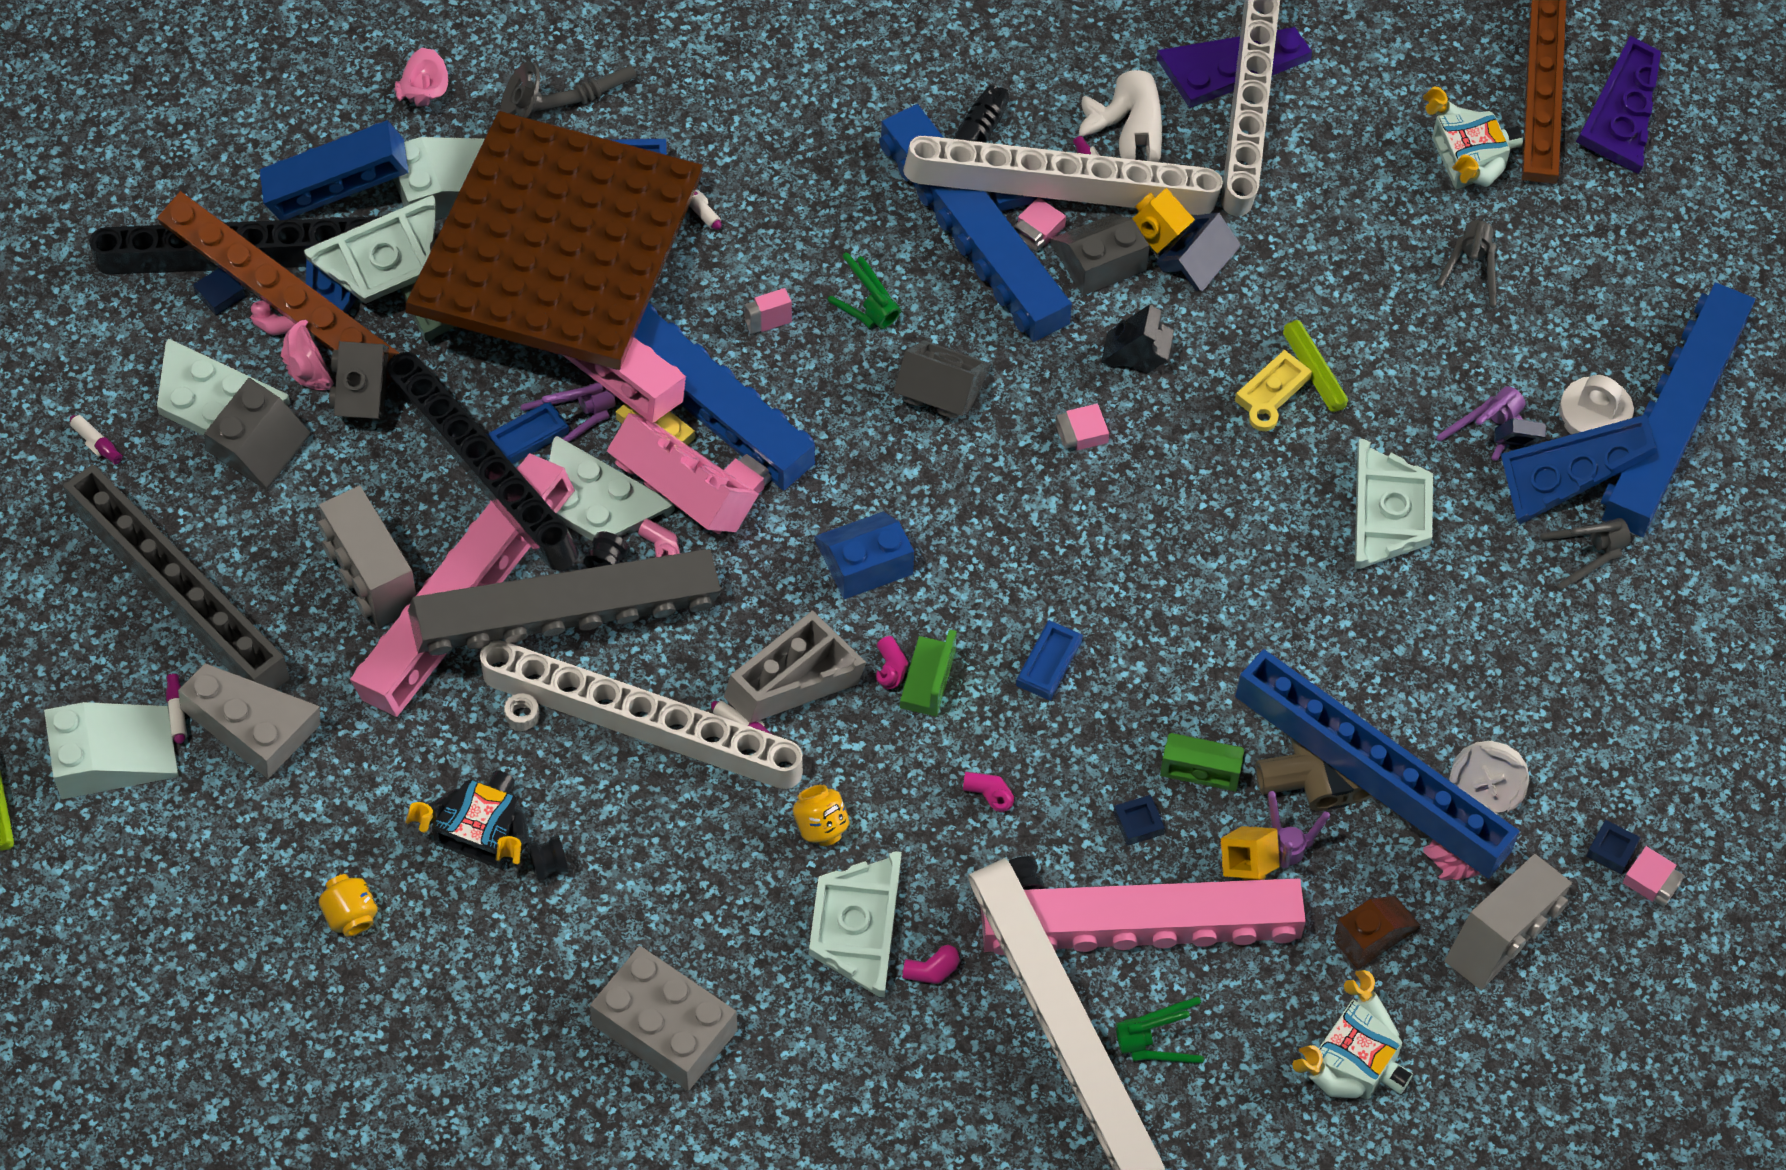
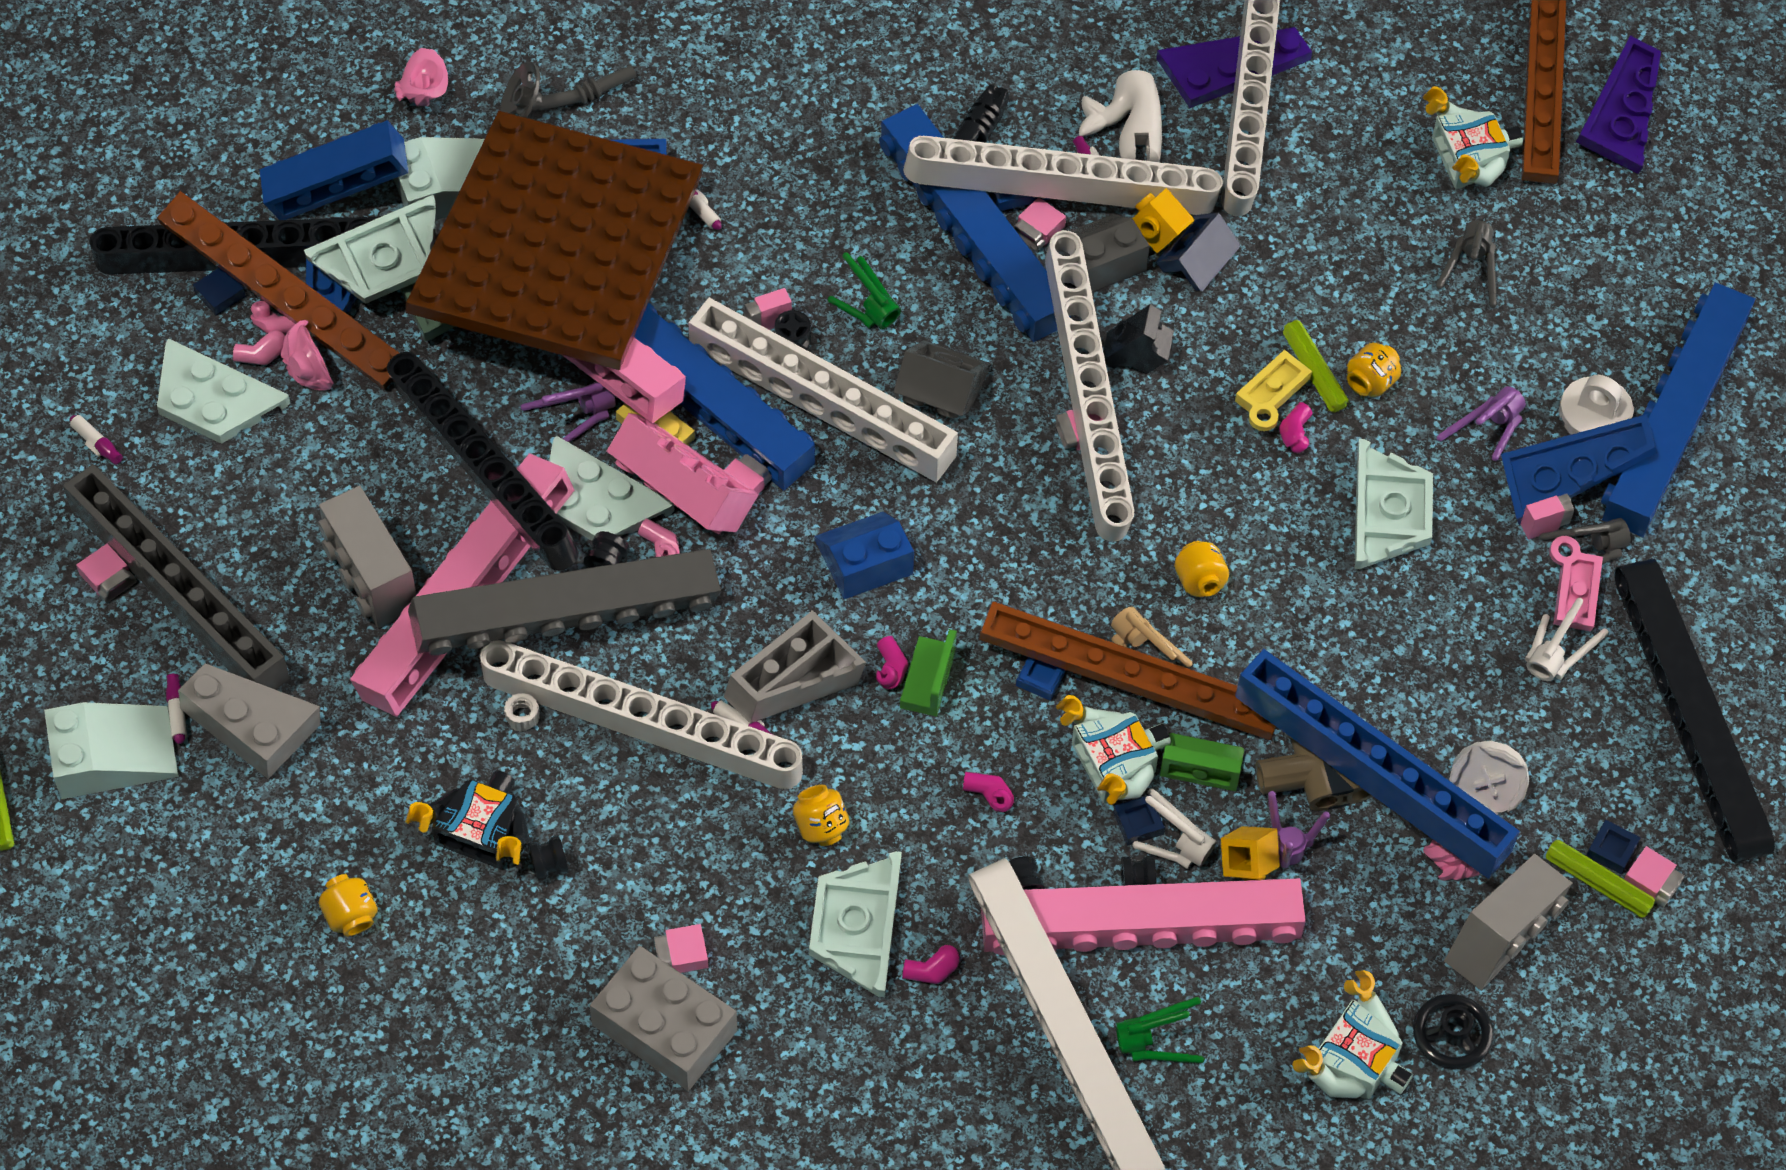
(106, 573): none -> bright pink piece
(256, 434): dark grey slope -> none
(262, 352): none -> bright pink arm
(359, 380): dark grey brick -> none
(529, 432): blue tile -> none
(683, 948): none -> bright pink piece
(794, 324): none -> black wheel
(824, 390): none -> white brick
(1084, 399): none -> white beam
(1114, 749): none -> torso
(1121, 668): none -> dark orange plate
(1135, 630): none -> tan plant
(1138, 871): none -> black wheel
(1193, 843): none -> white plant
(1201, 567): none -> yellow head
(1292, 428): none -> dark pink arm
(1373, 370): none -> yellow head
(1373, 929): reddish brown slope -> none
(1458, 1015): none -> black piece
(1520, 432): dark blue tile -> none
(1547, 515): none -> bright pink piece
(1547, 659): none -> white plant
(1577, 579): none -> bright pink hinge
(1600, 878): none -> lime axle
(1694, 711): none -> black beam

